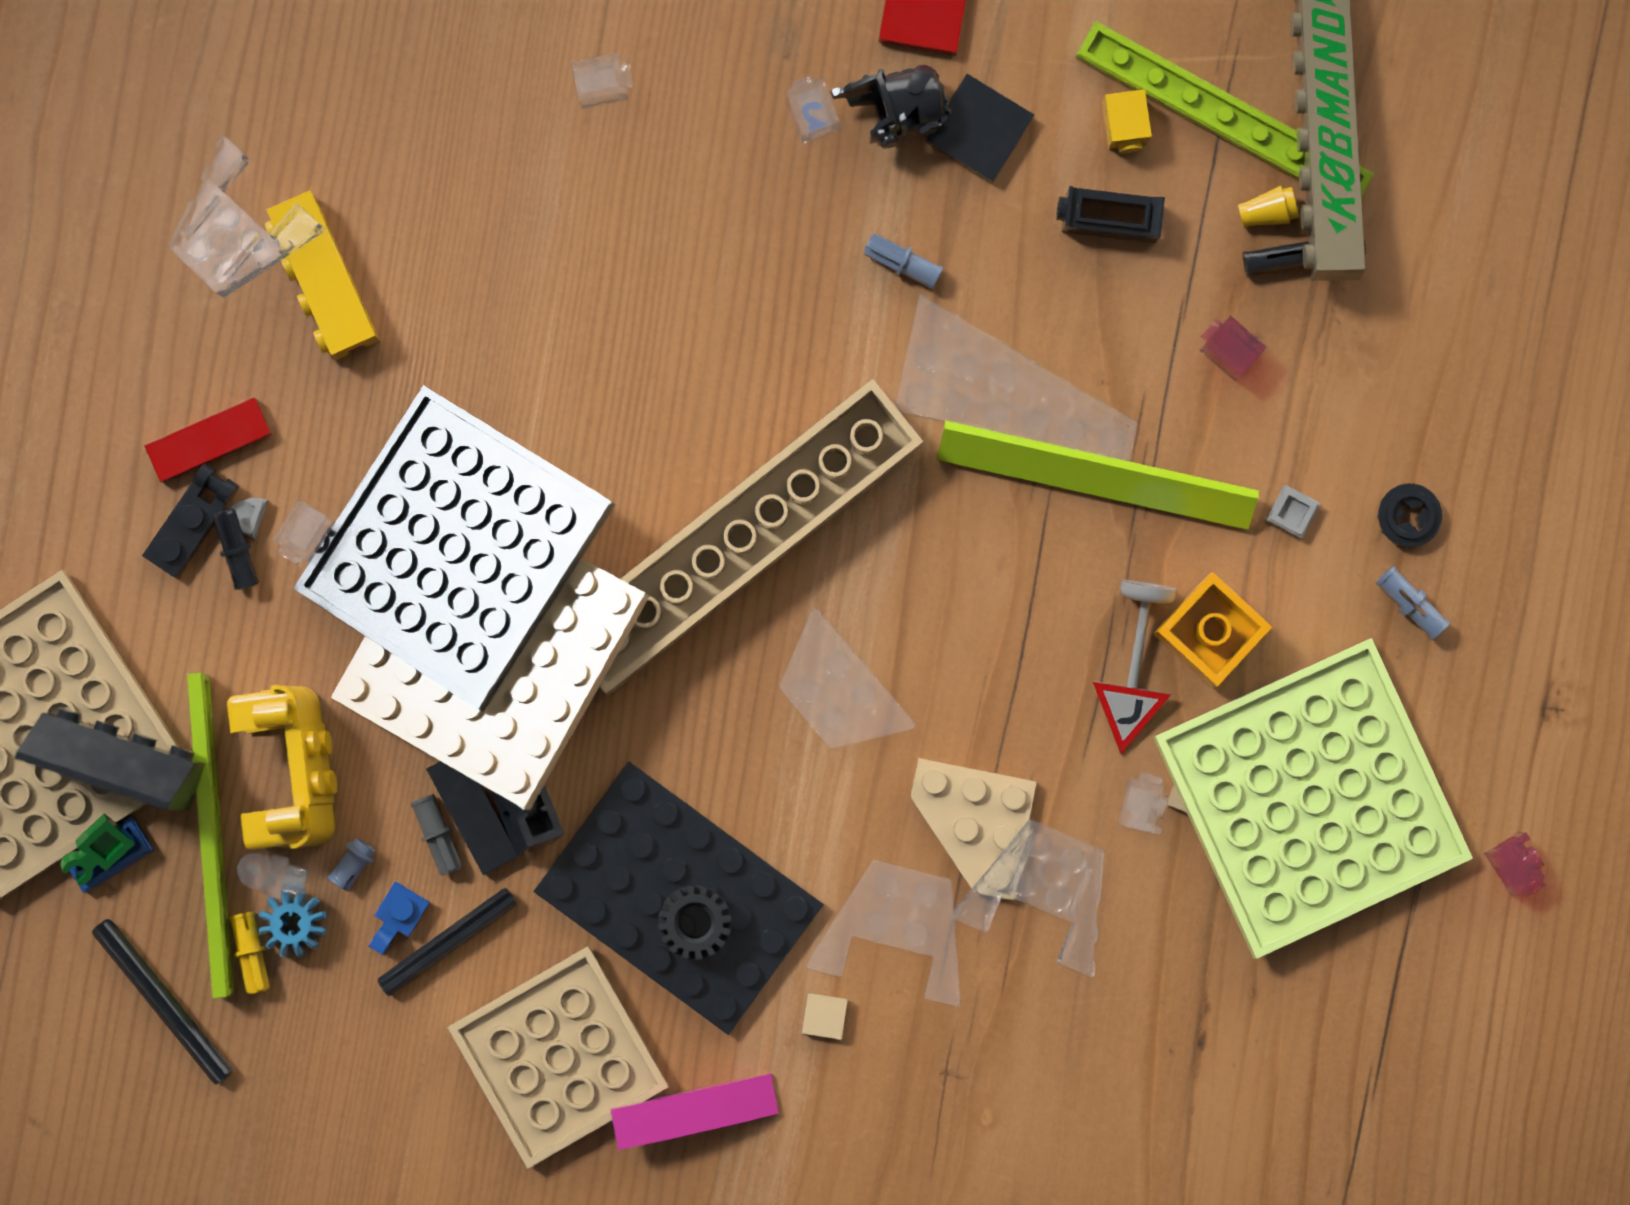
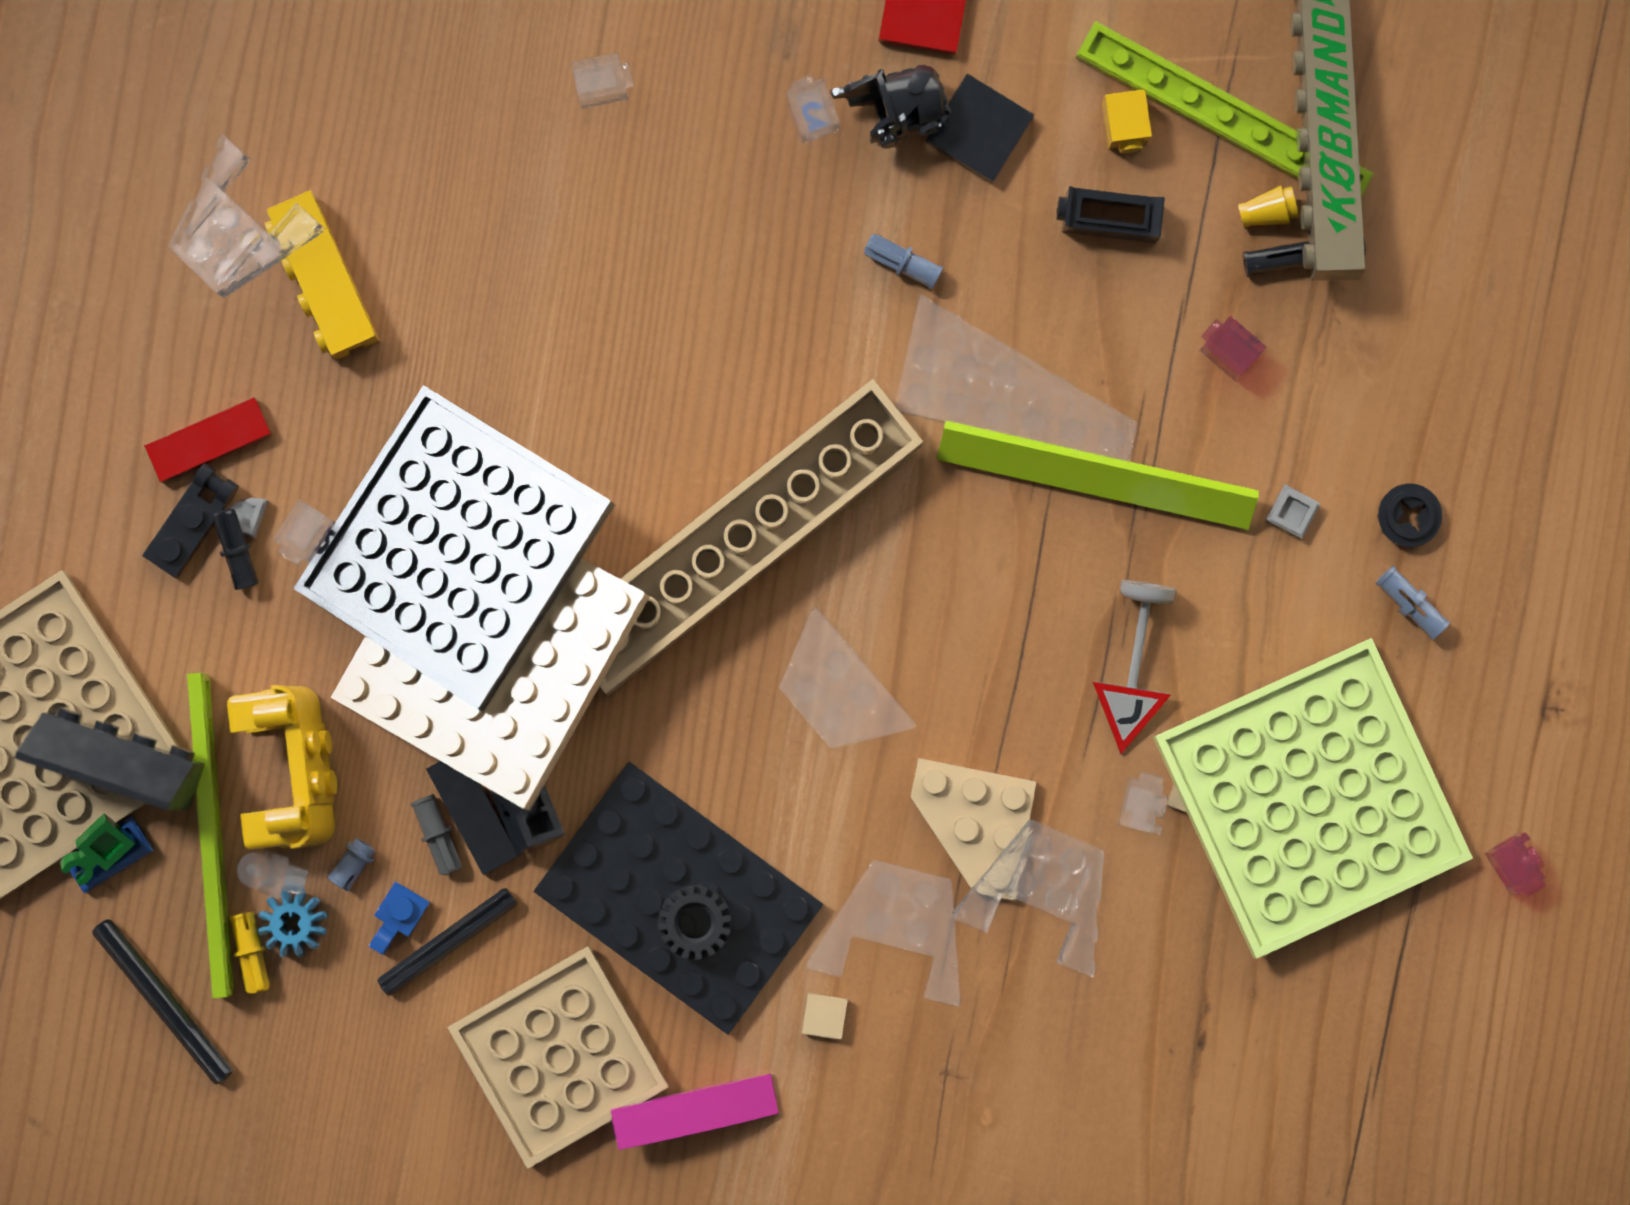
(1212, 630): light orange brick -> none

